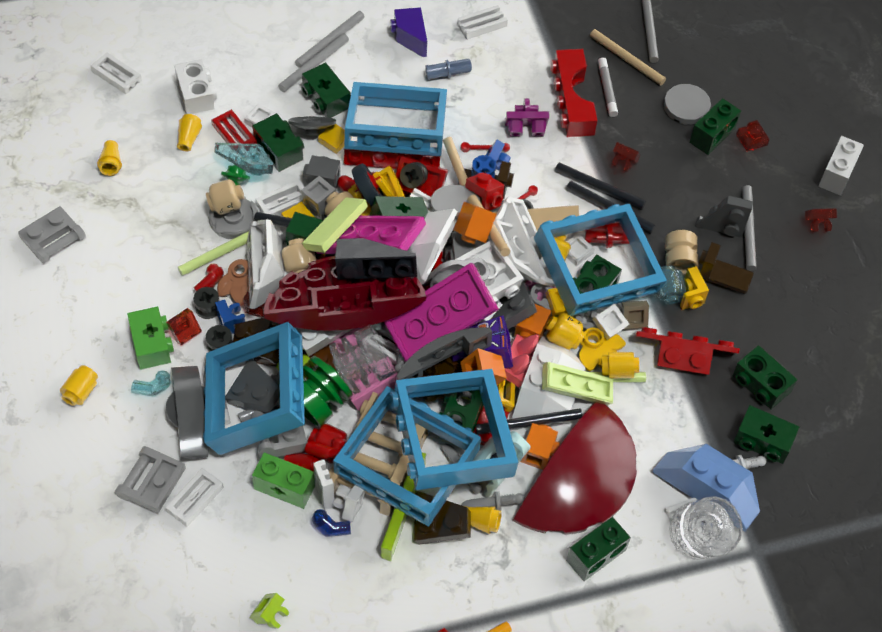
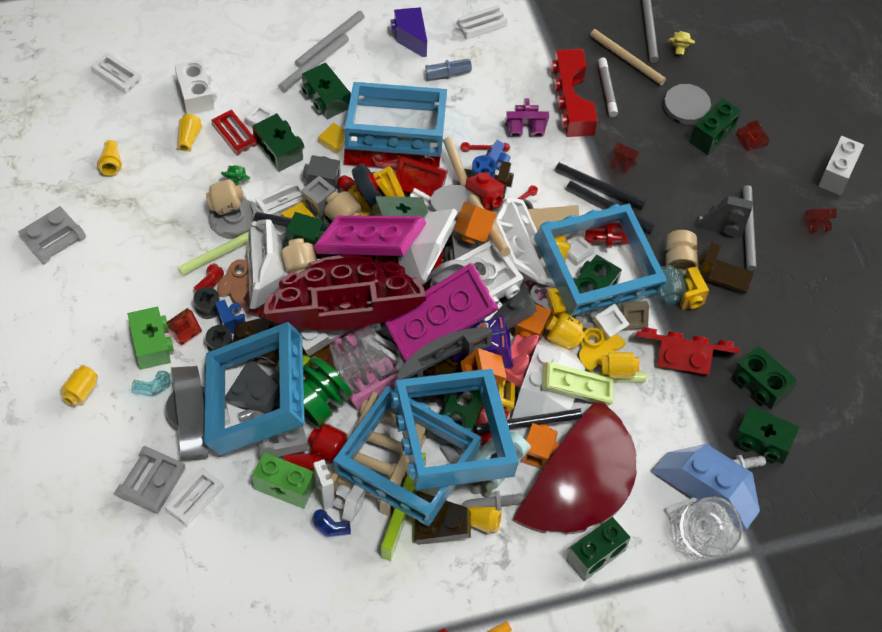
(246, 156): clear light blue wing -> none
(267, 609): lime tile -> none
(312, 124): dark grey dish -> none
(325, 451): red arm -> none
(335, 225): yellowish green tile -> none
(369, 259): black slope -> none
(418, 173): pearl dark grey wheel -> none
(681, 41): none -> light yellow plant

